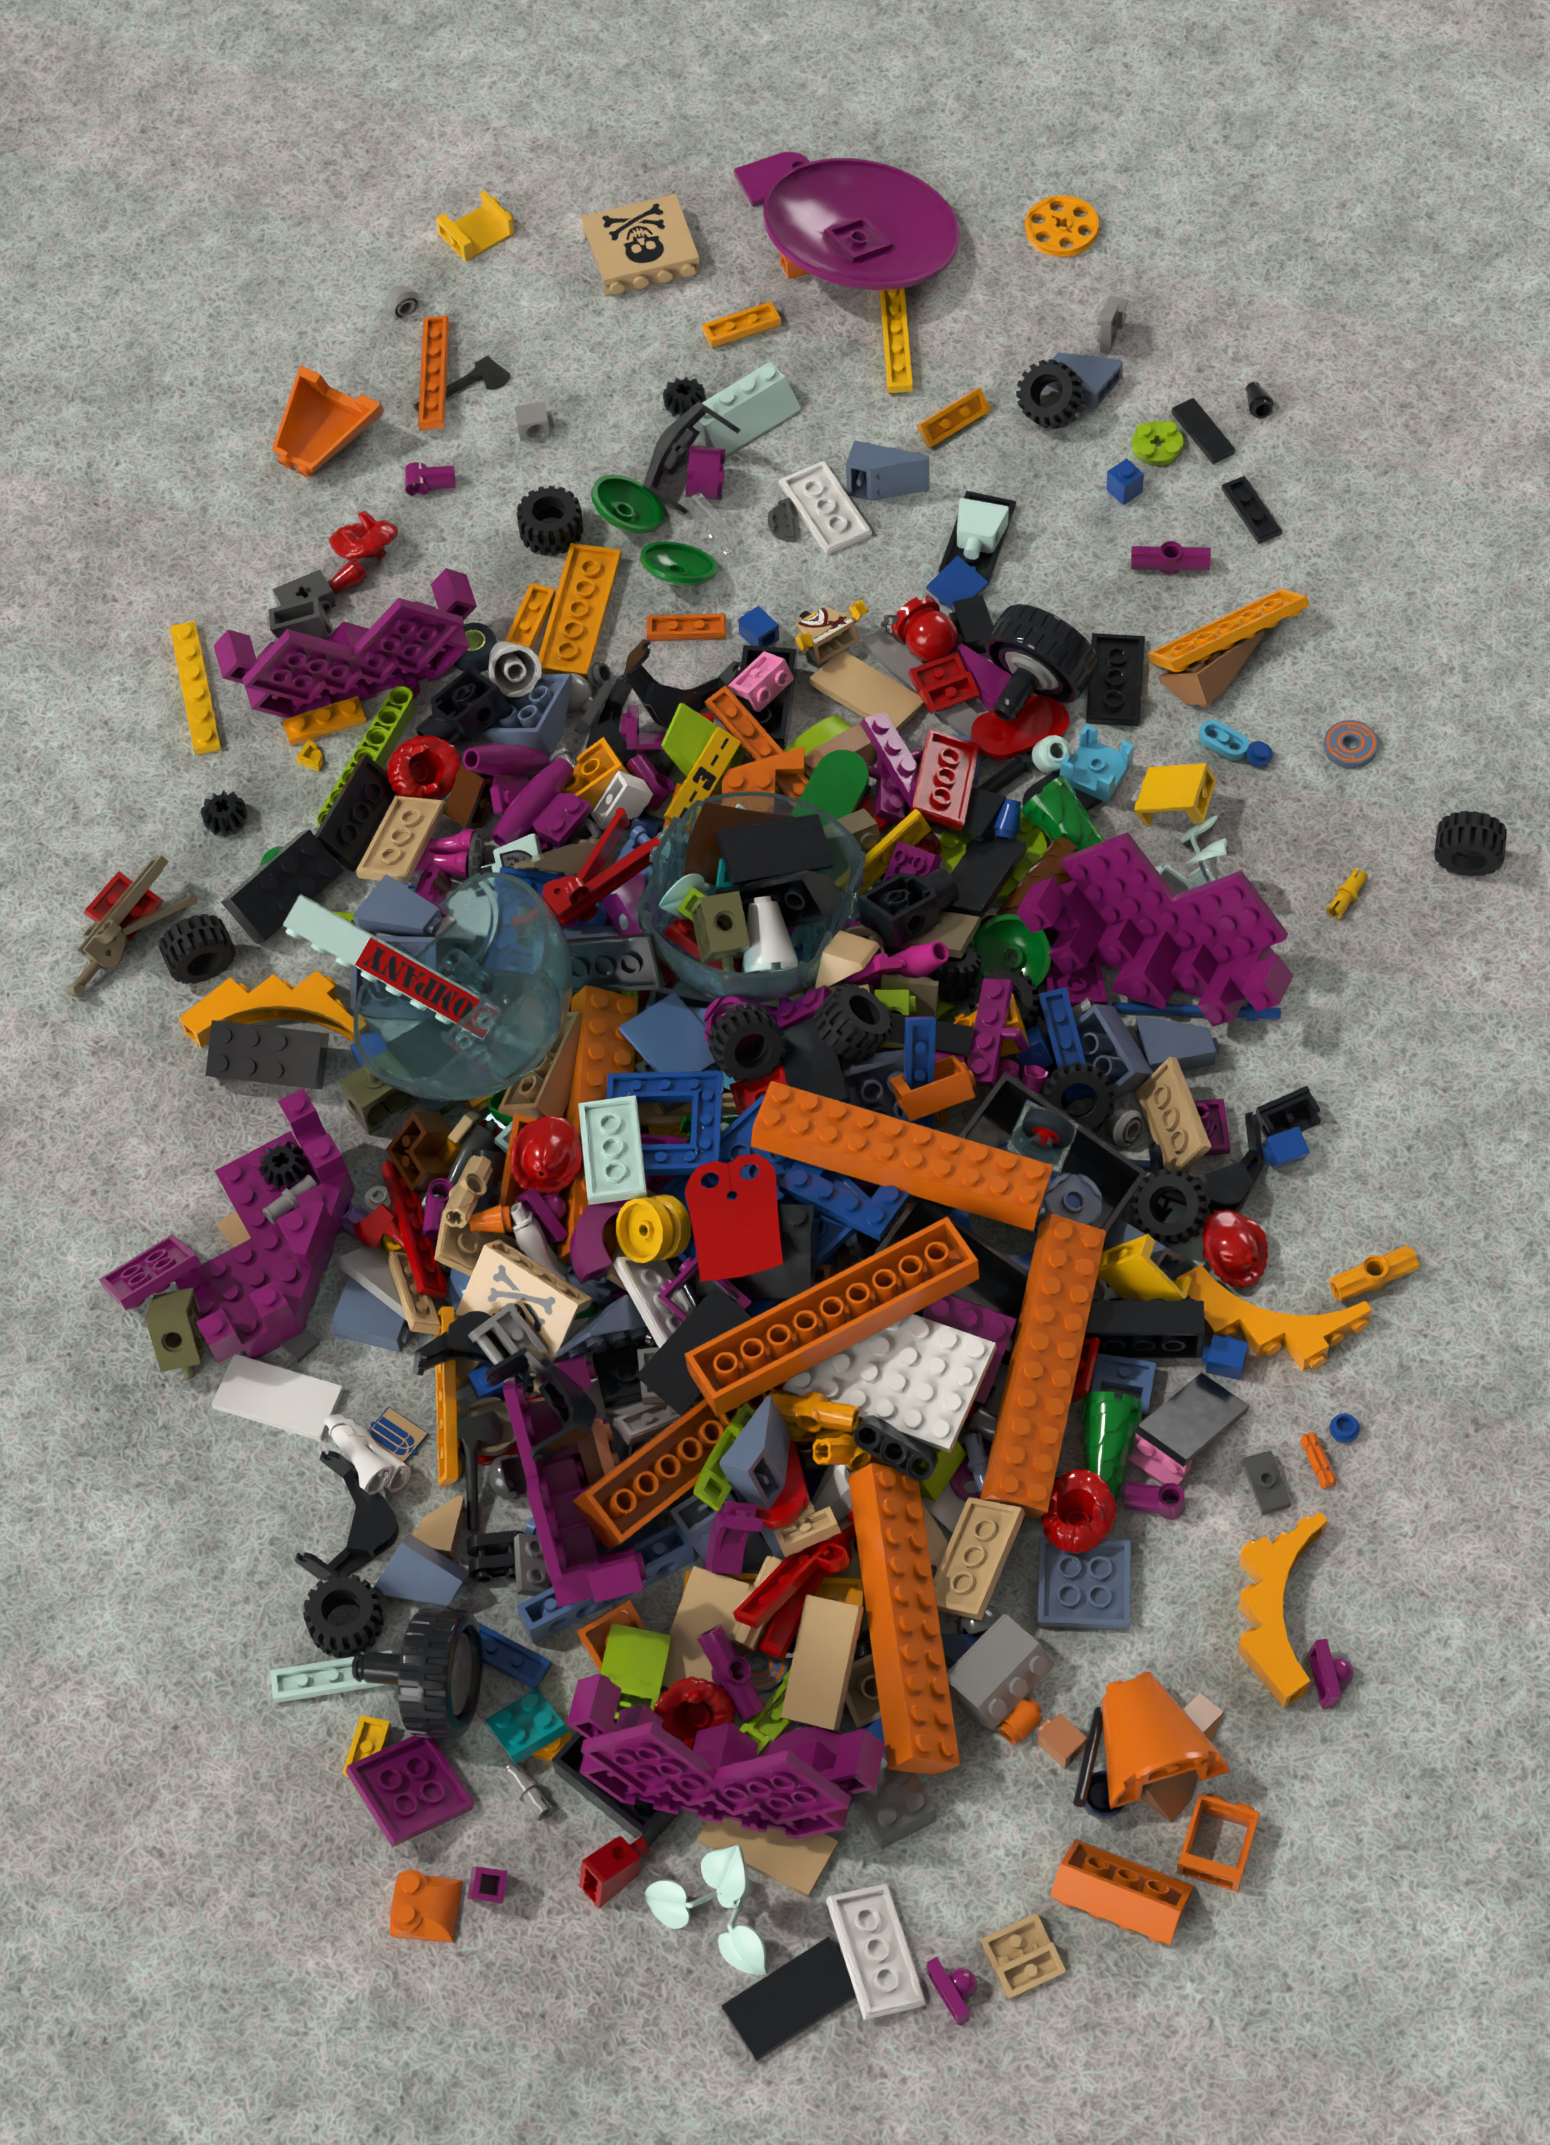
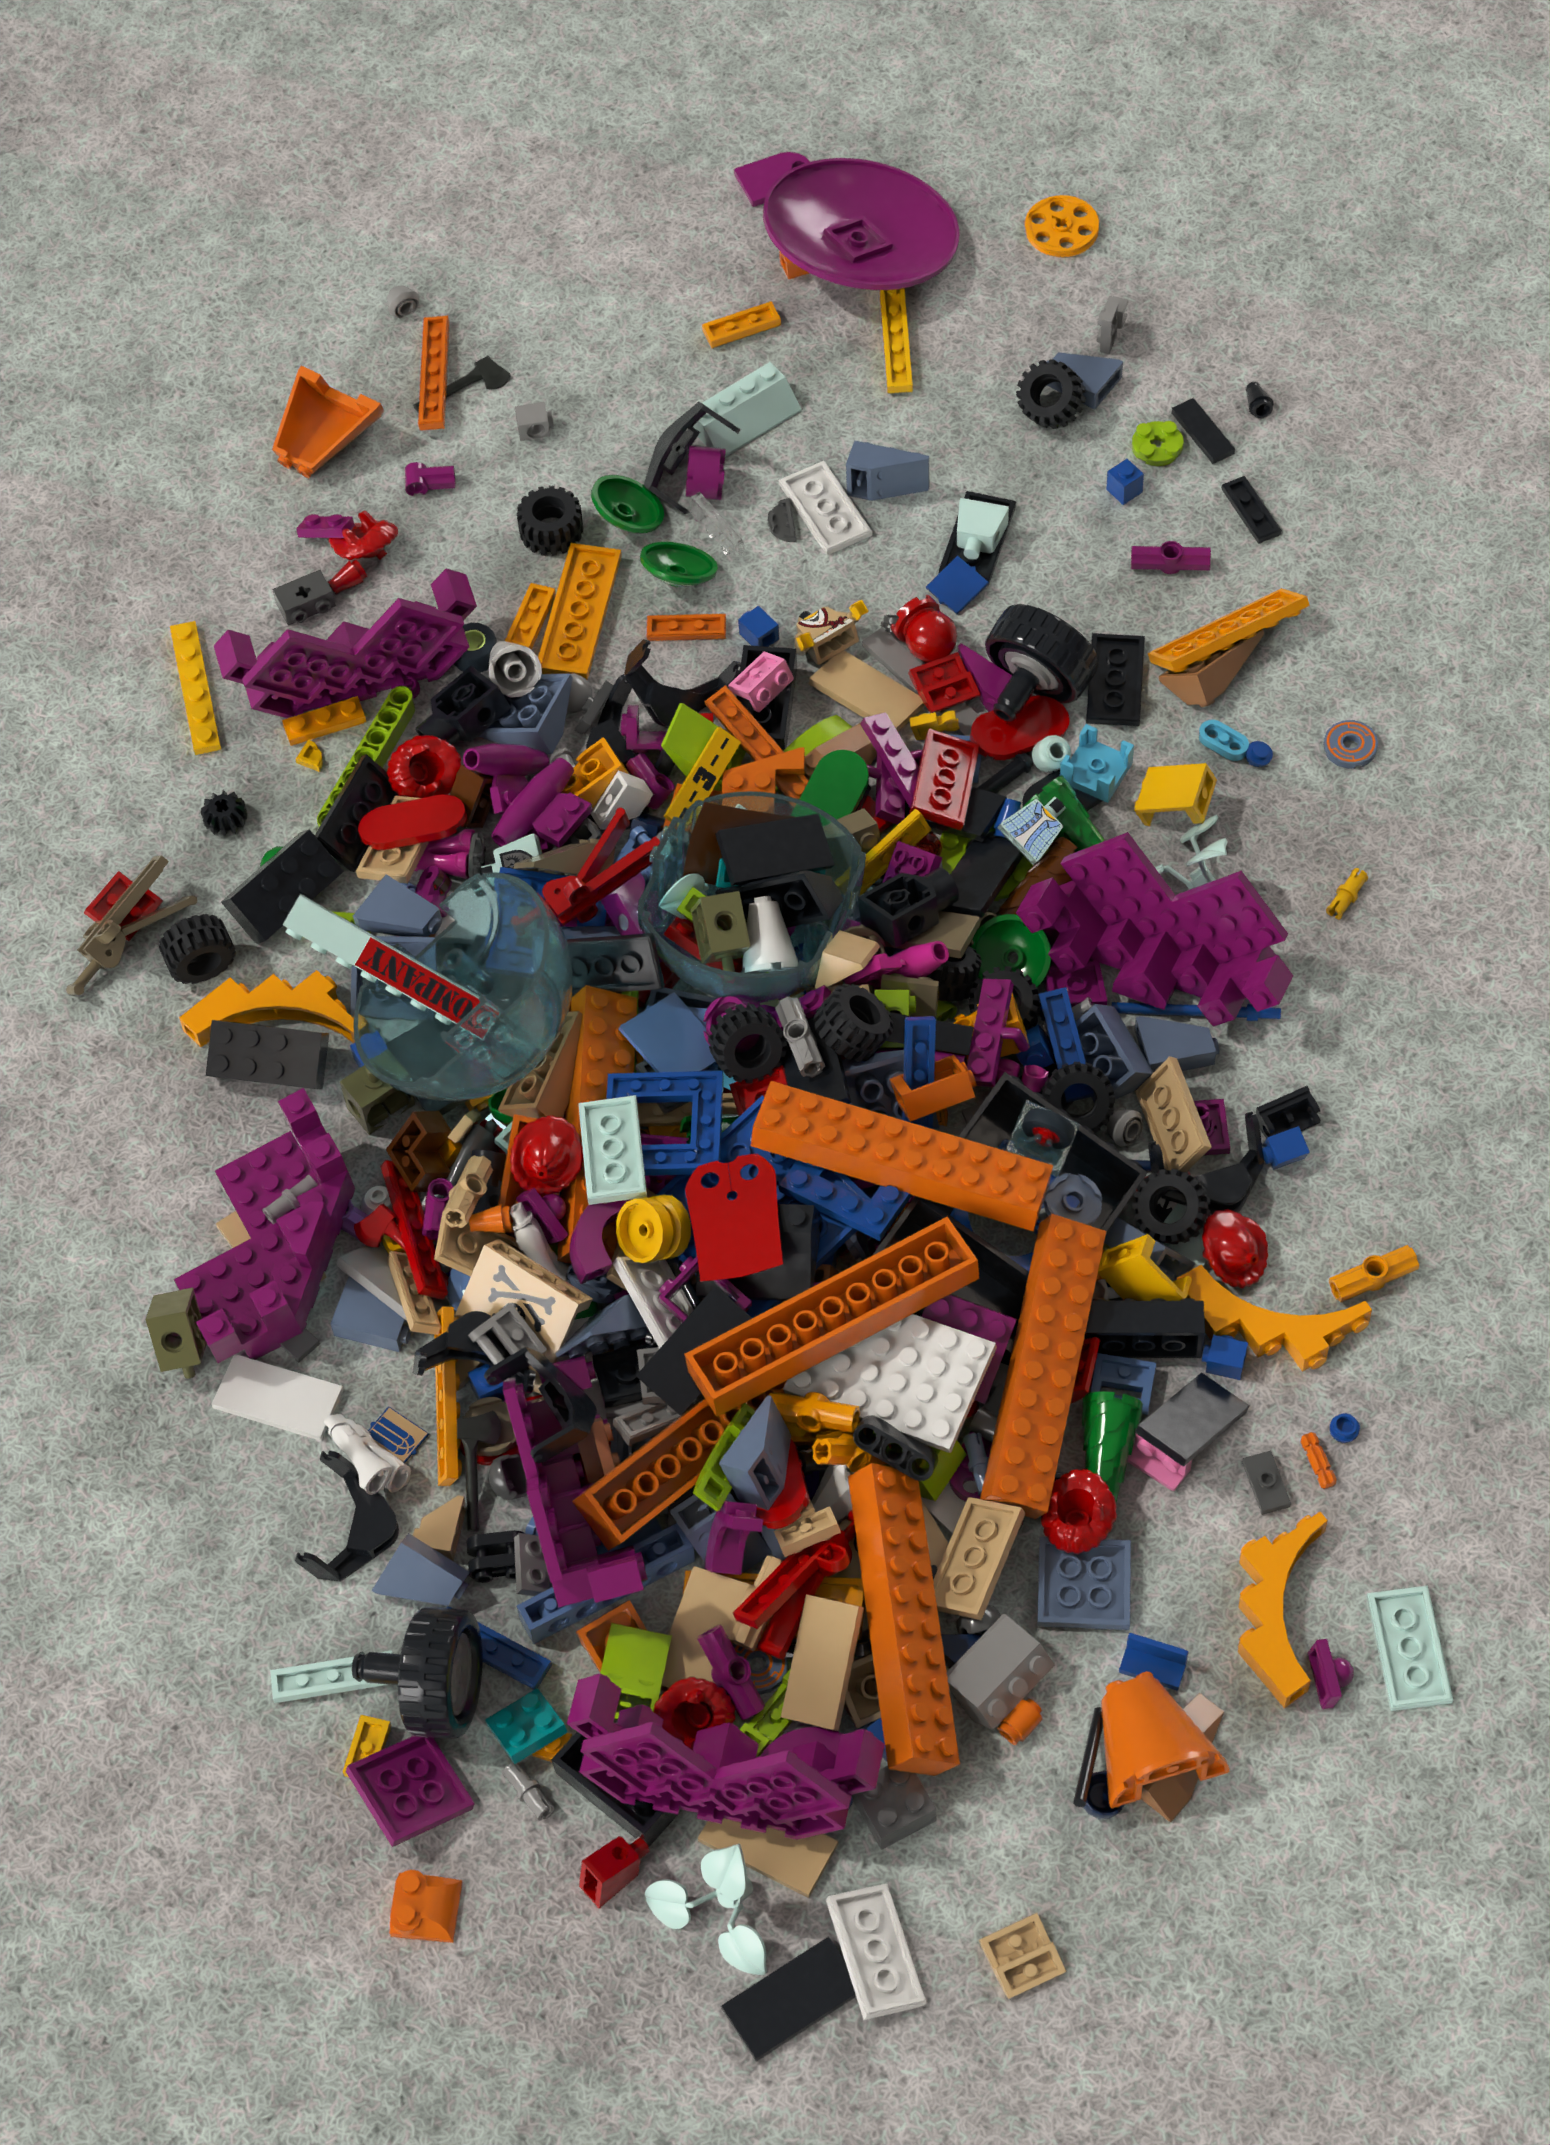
(150, 1272): magenta plate -> none
(283, 1165): black gear -> none
(301, 616): dark grey torso -> none
(324, 526): none -> magenta plate
(350, 1636): black tyre -> none
(412, 822): none -> red tile
(478, 229): yellow panel -> none
(487, 1885): magenta brick -> none
(598, 674): dark grey plate -> none
(641, 244): tan panel -> none
(682, 395): black gear -> none
(800, 1037): none -> light grey piece
(921, 723): none -> yellow plate
(953, 417): light orange plate -> none
(953, 1988): magenta tile -> none
(972, 622): black brick -> none
(1034, 827): none -> torso
(1061, 1740): nougat brick -> none
(1121, 1891): orange slope -> none
(1152, 1497): magenta piece -> none
(1161, 1659): none -> blue panel
(1208, 1870): orange window -> none
(1409, 1648): none -> light aqua tile
(1470, 843): black tyre -> none

